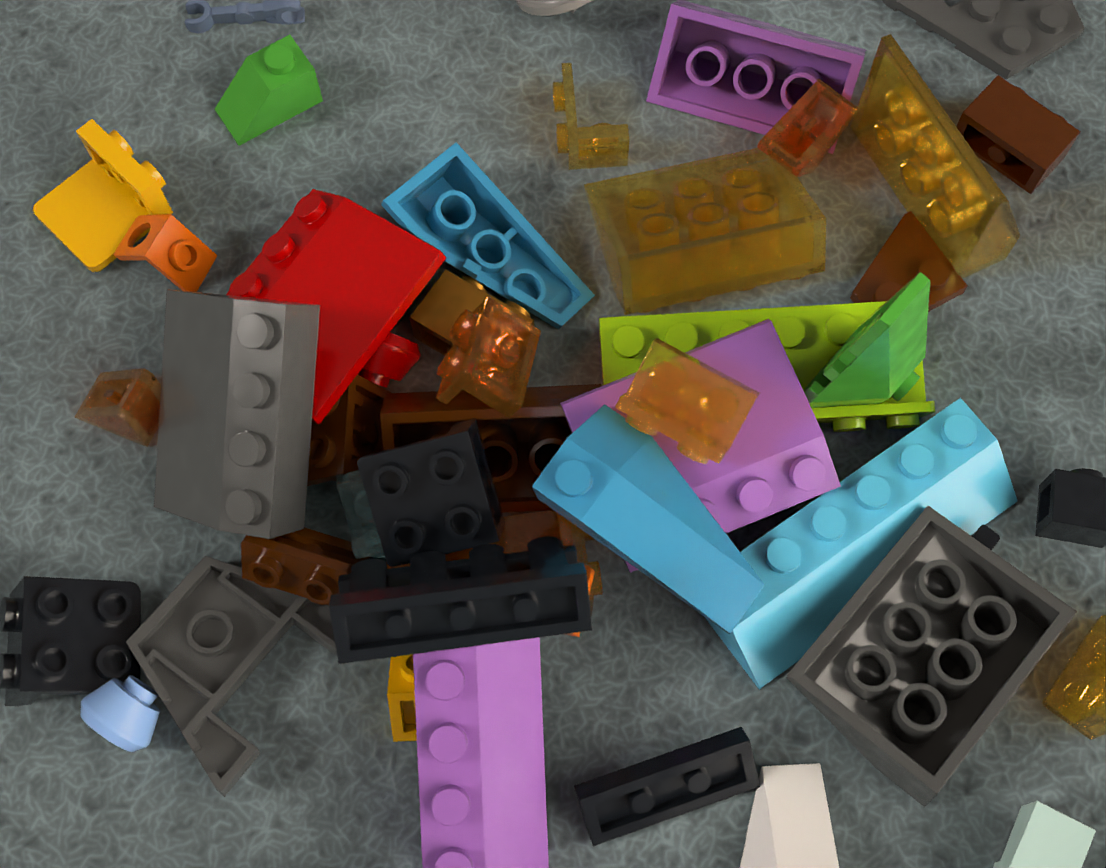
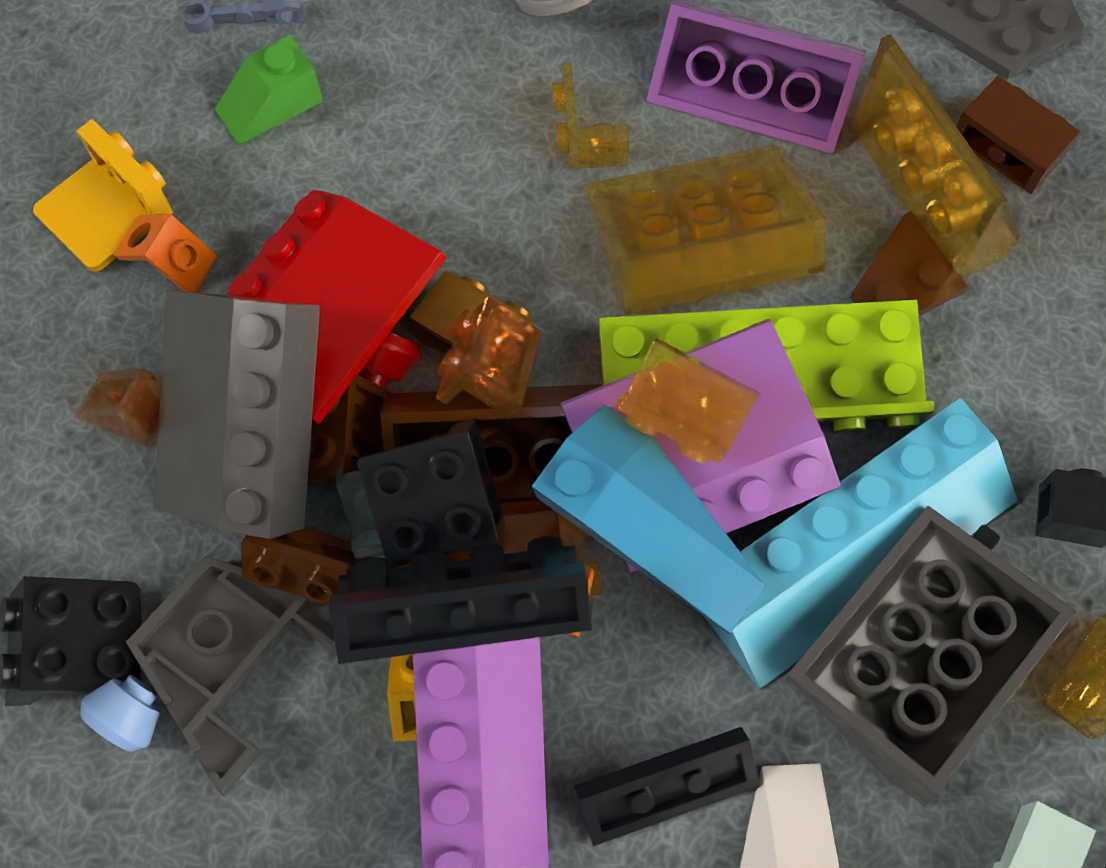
(486, 236): dark azure wedge -> none
(808, 129): clear orange slope -> none
(879, 354): bright green wedge -> none

